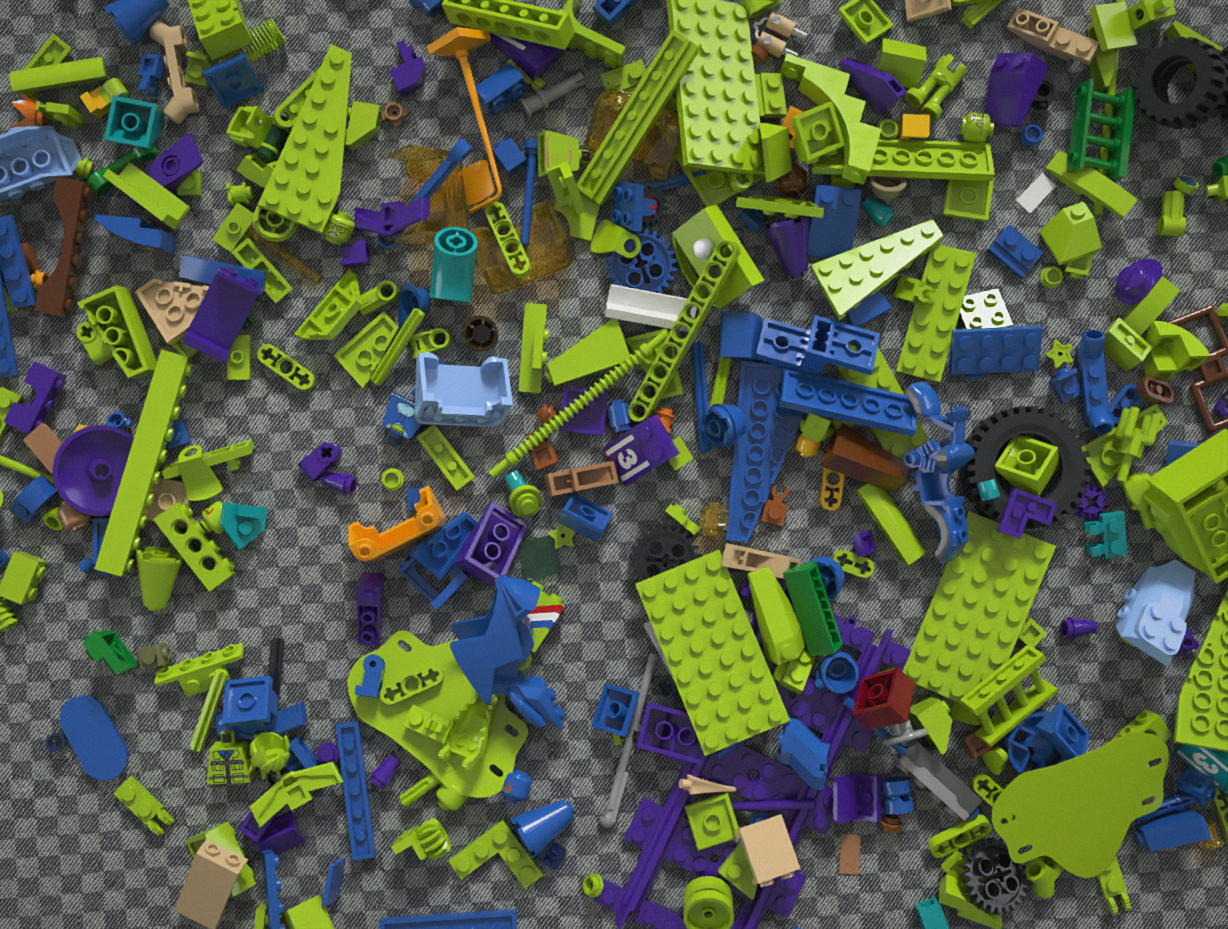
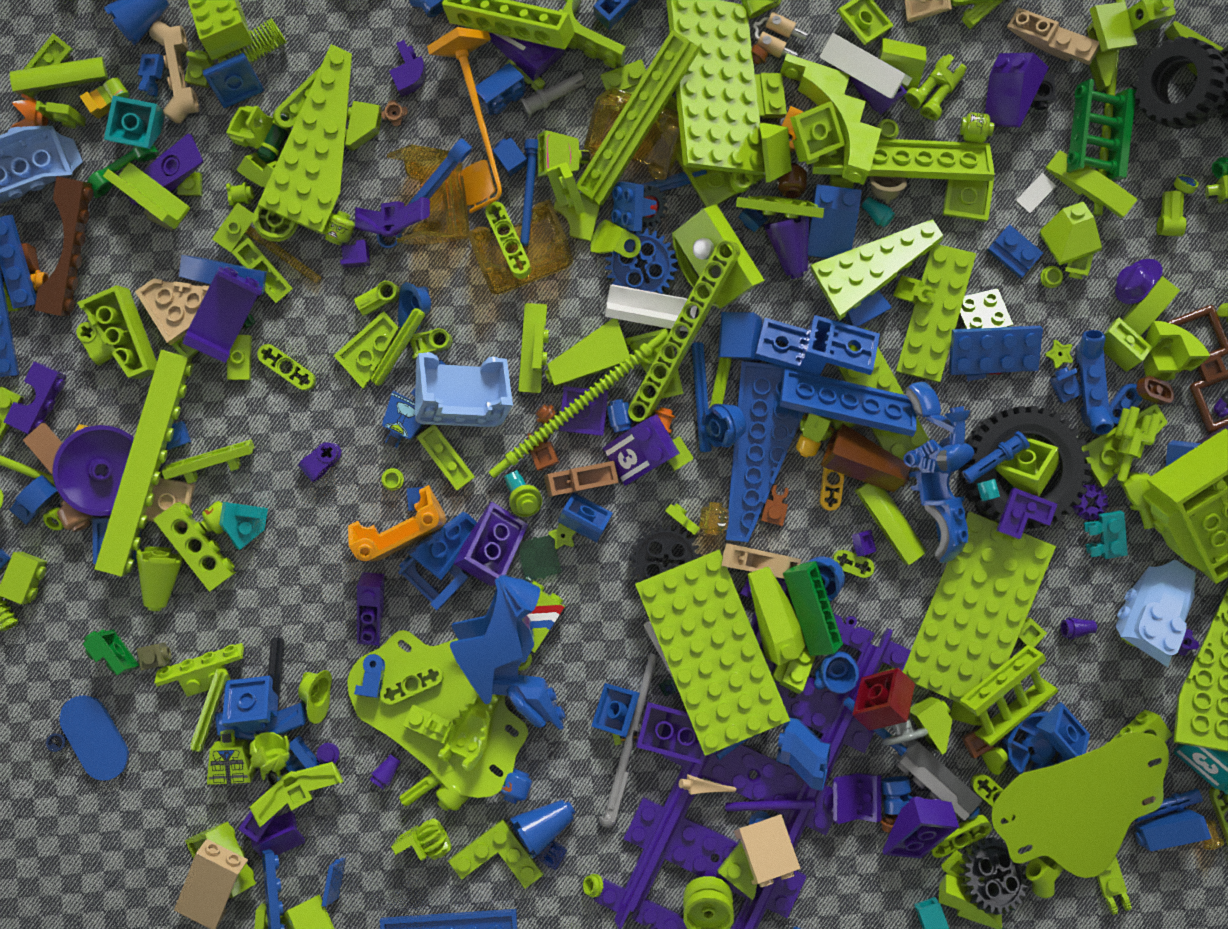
(84, 168): lime plate -> none
(87, 565): blue hand -> none
(116, 417): blue plate -> none
(139, 233): blue slope -> none
(143, 805): lime hinge -> none
(197, 476): lime piece -> none
(316, 694): none -> lime piece
(333, 311): lime wing -> none
(341, 482): dark purple cone -> none
(356, 790): blue plate -> none
(453, 265): teal brick -> none
(480, 333): dark brown helmet -> none
(712, 820): lime tile -> none
(849, 854): medium nougat sticker -> none
(864, 66): none -> white panel
(913, 126): yellow panel -> none
(920, 827): none -> dark purple slope
(1004, 451): none -> blue pin
(1031, 135): blue plate -> none
(1197, 785): blue bracket -> none

